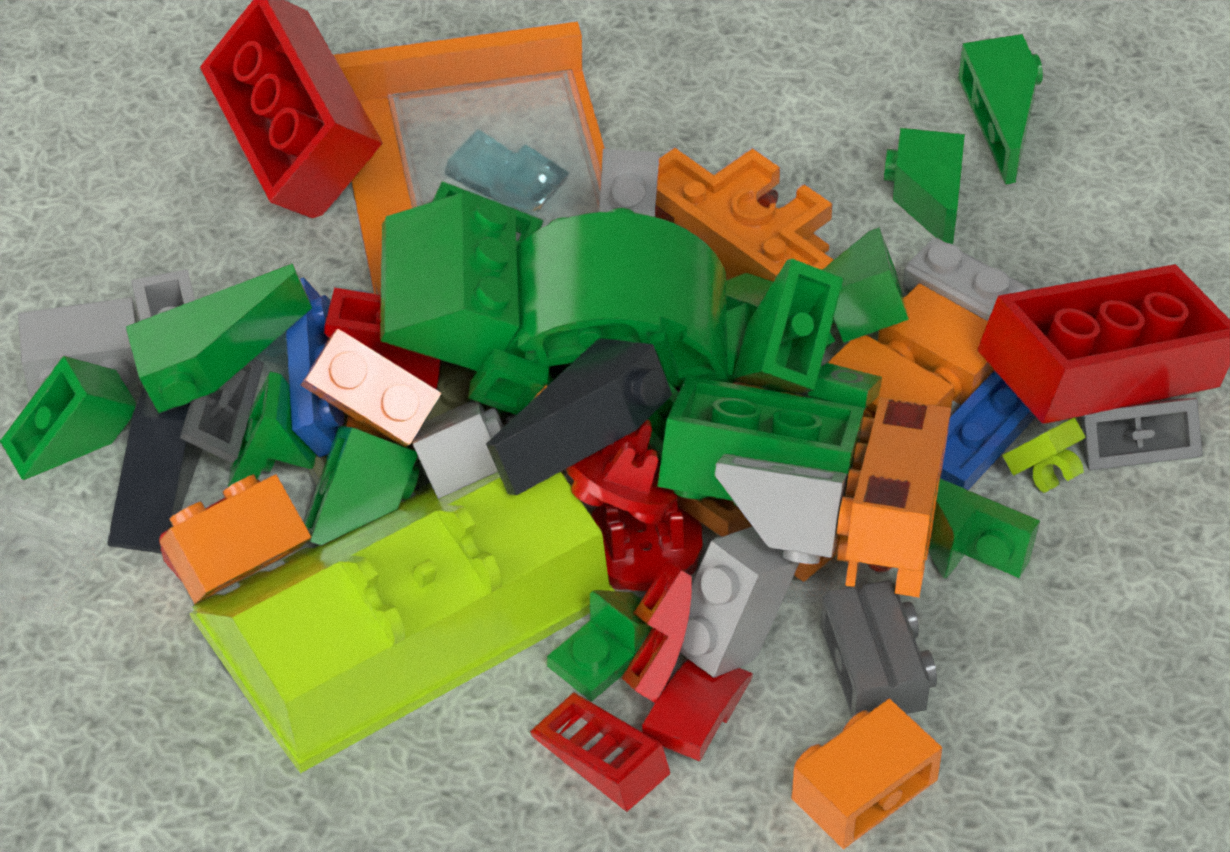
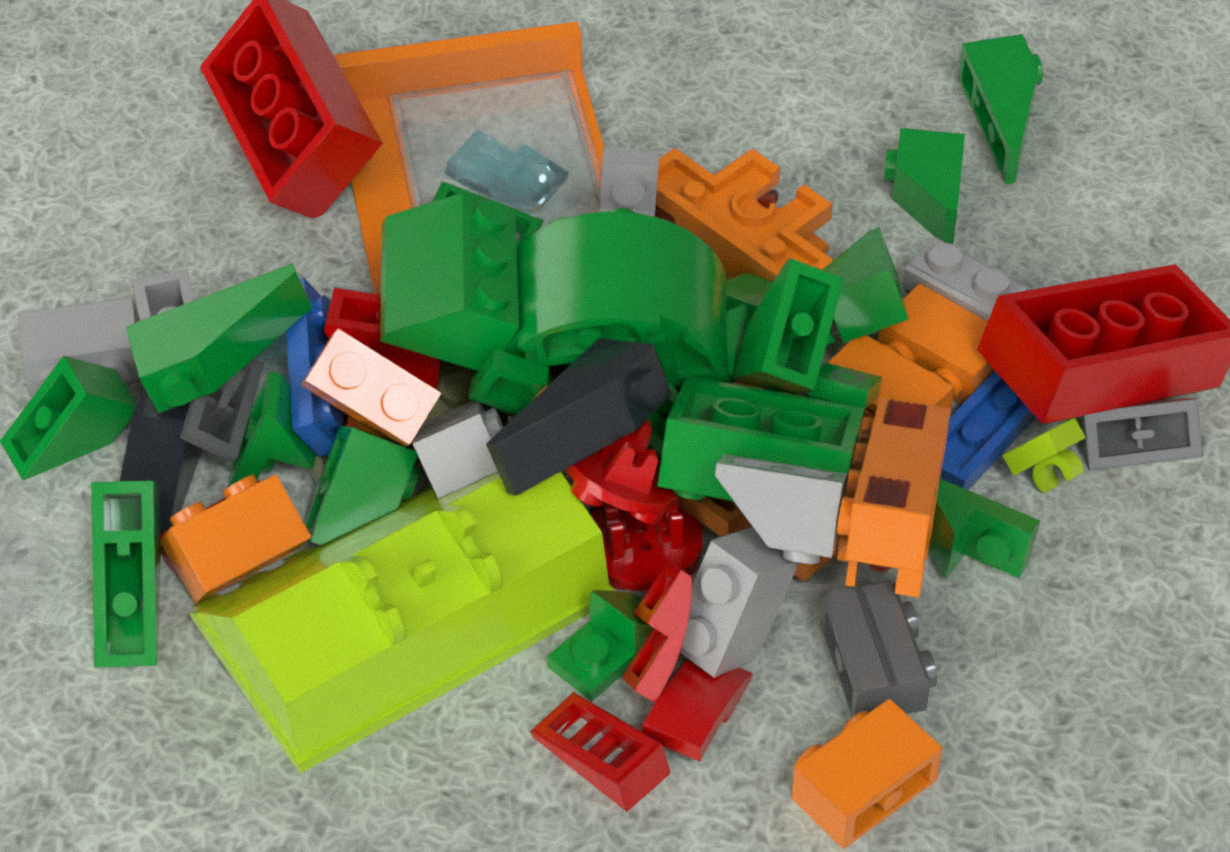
(126, 572): none -> green slope

